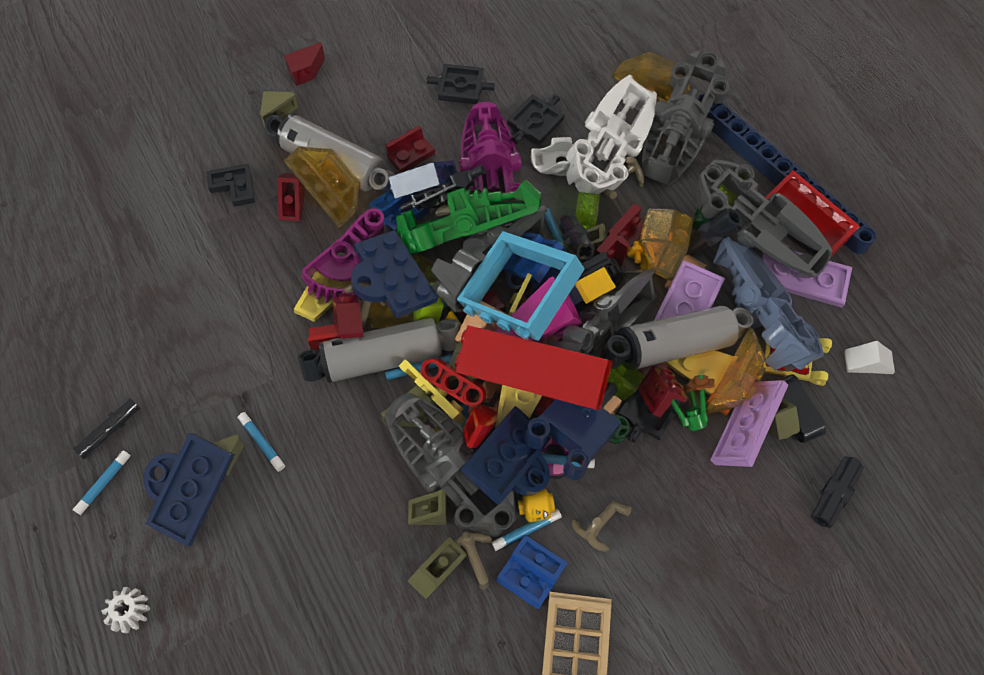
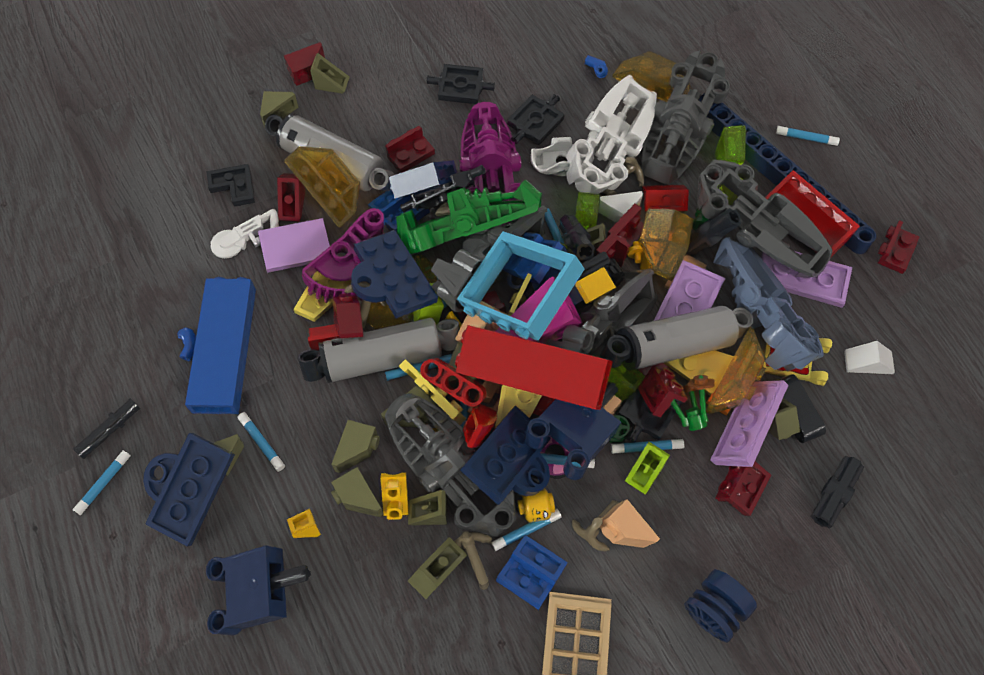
(116, 606): white gear -> none
(188, 338): none -> blue arm
(221, 346): none -> blue brick
(230, 242): none -> white piece
(254, 588): none -> dark blue piece
(293, 244): none -> lavender tile
(303, 525): none -> yellow slope
(328, 76): none -> olive slope
(355, 445): none -> olive slope
(355, 494): none -> olive slope
(394, 495): none -> yellow hips
(599, 66): none -> blue arm
(617, 205): none -> white slope
(627, 527): none -> light nougat slope
(639, 446): none -> bar
(647, 468): none -> lime slope
(666, 197): none -> red panel
(721, 605): none -> dark blue wheel
(732, 145): none -> clear neon green slope
(743, 487): none -> dark red bracket
(807, 135): none -> dark azure bar
(898, 248): none -> dark red bracket

